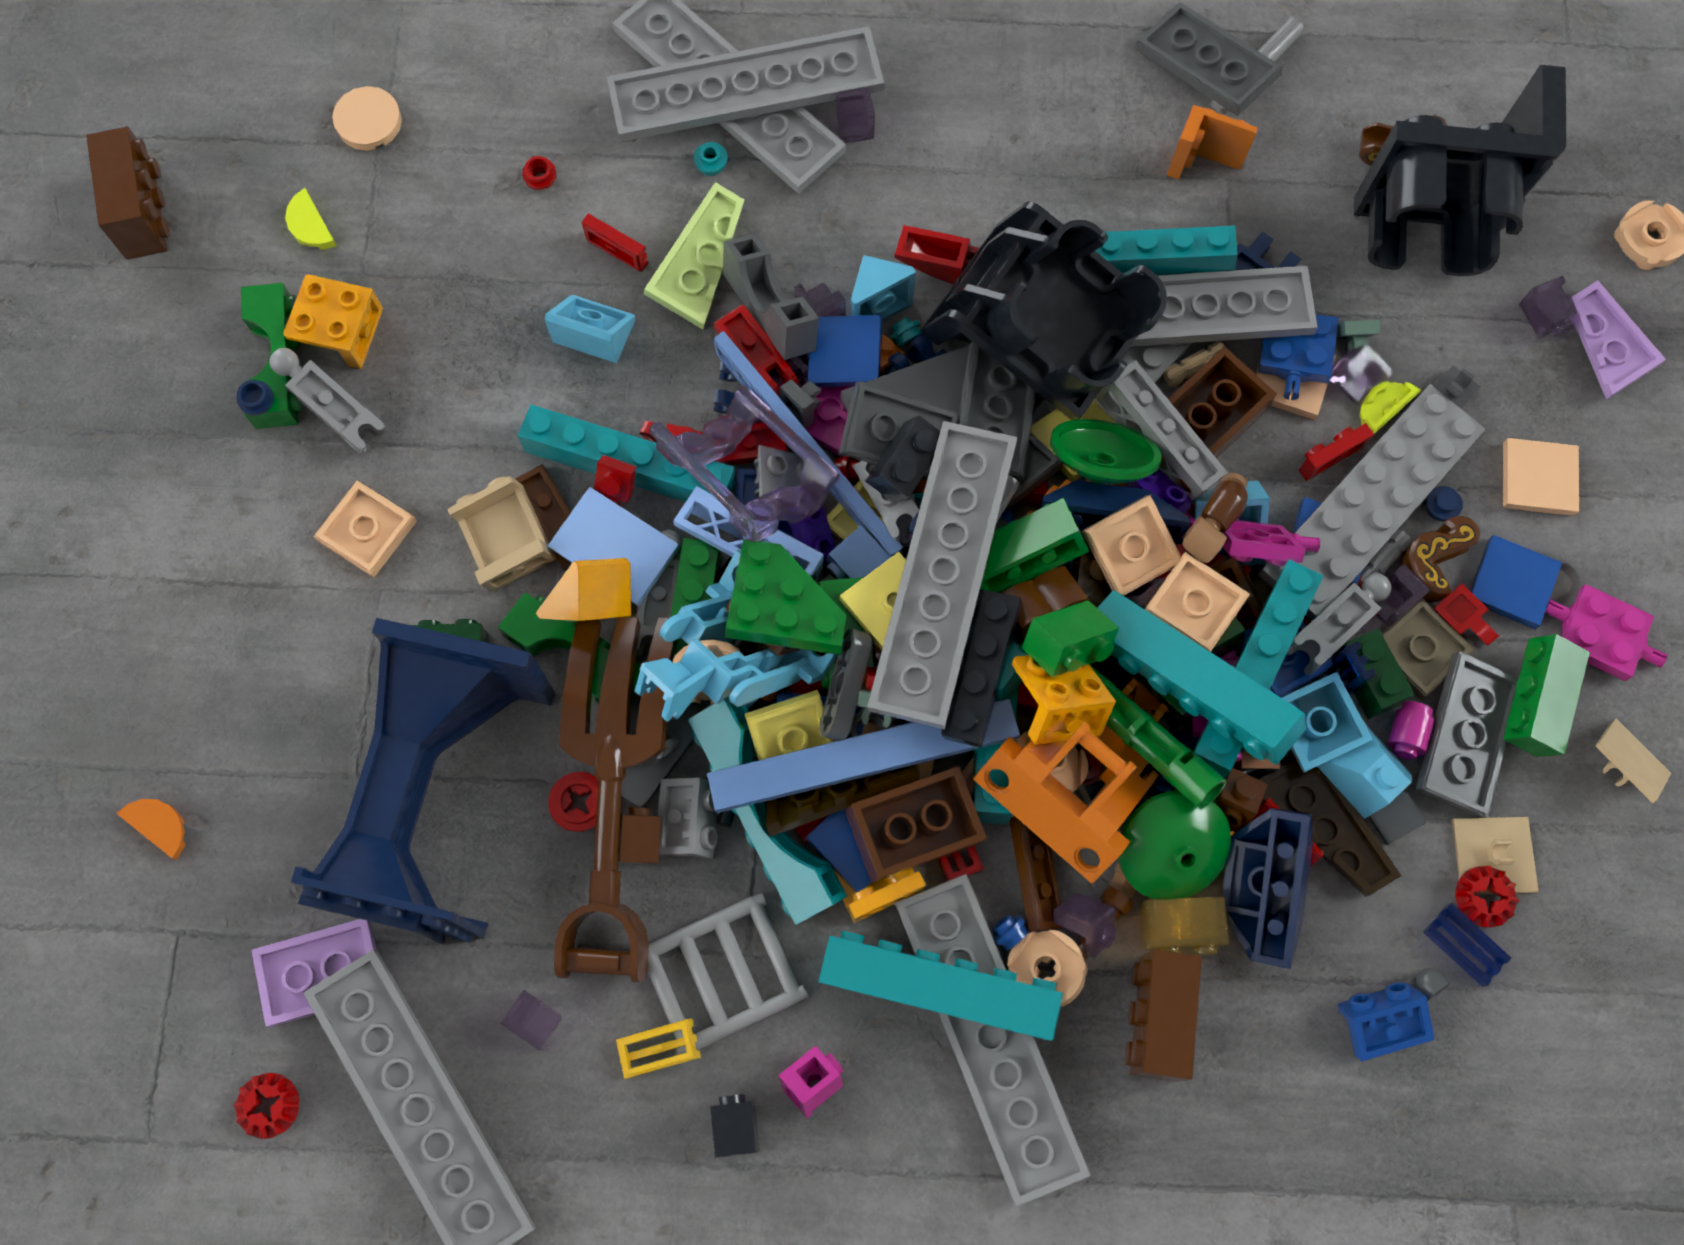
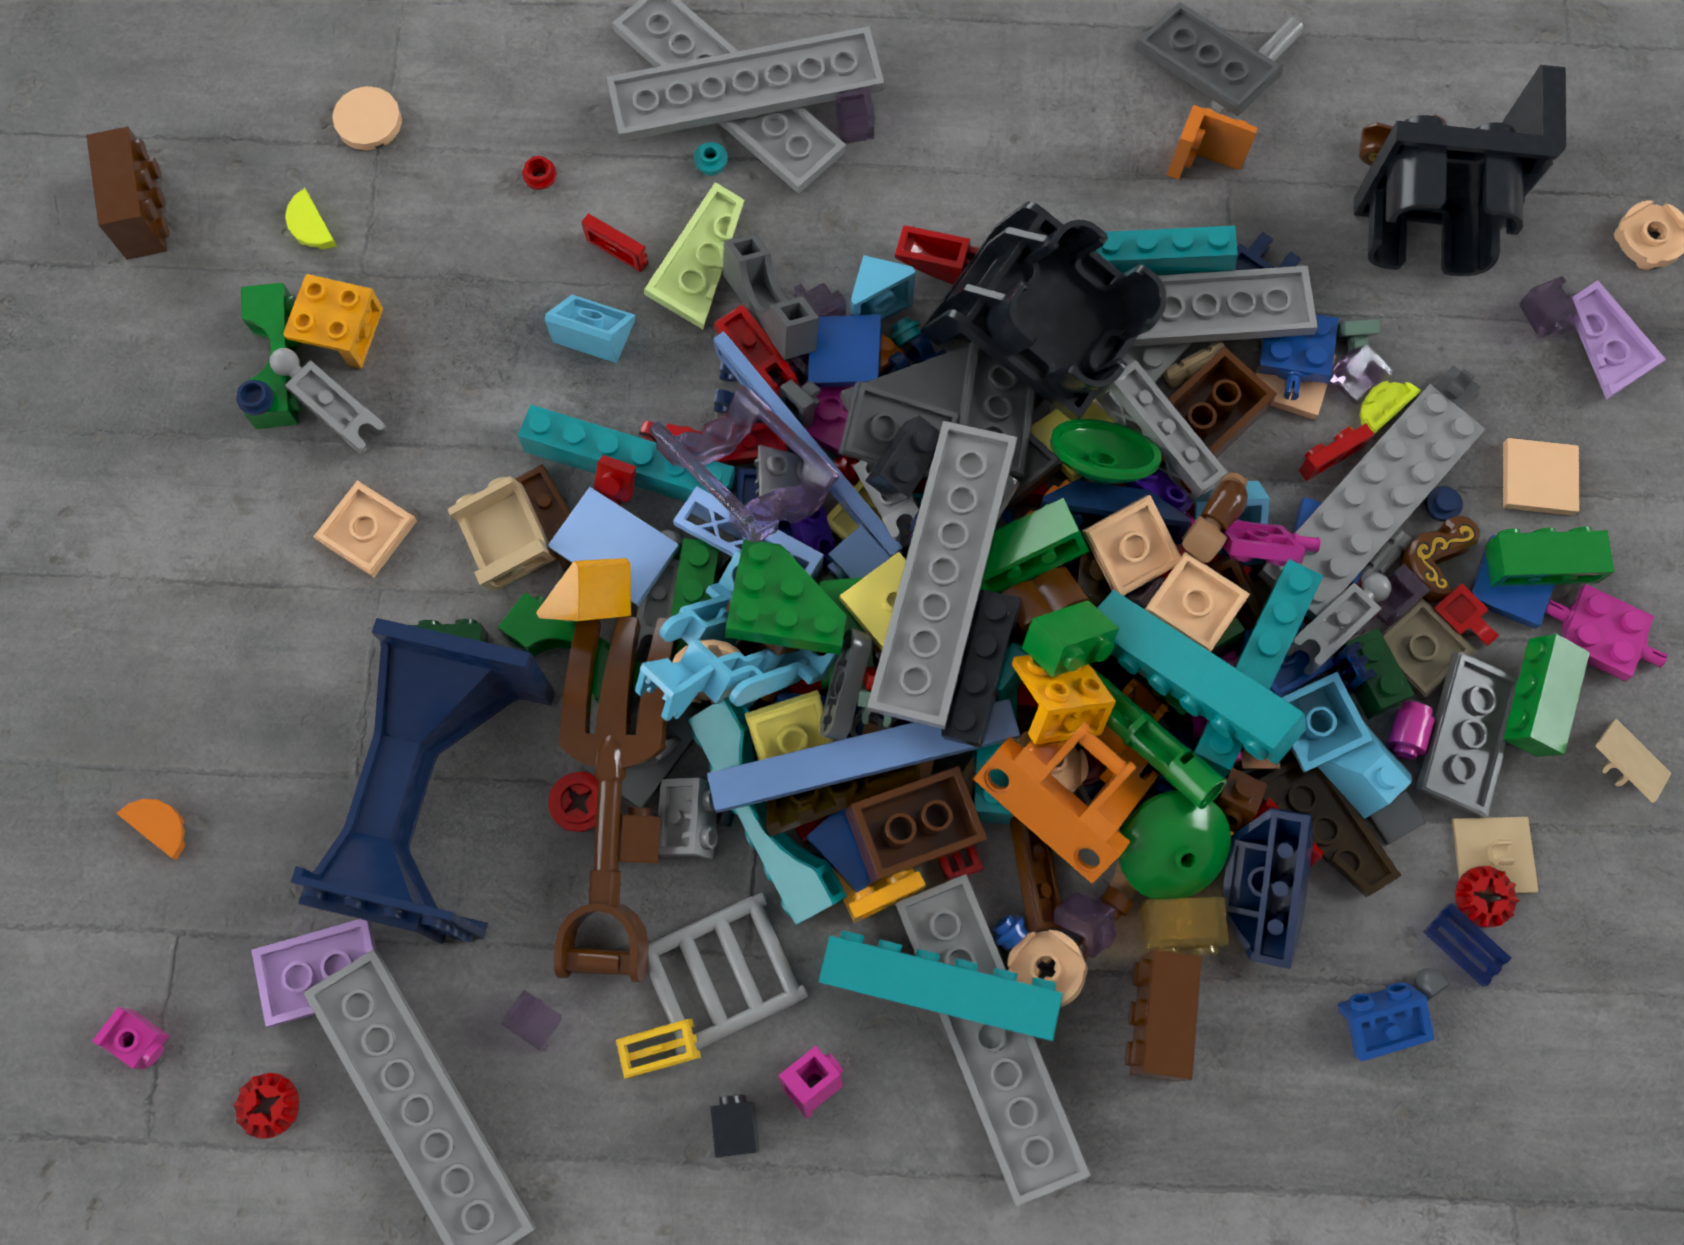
(118, 1031): none -> dark pink brick
(1549, 557): none -> green brick

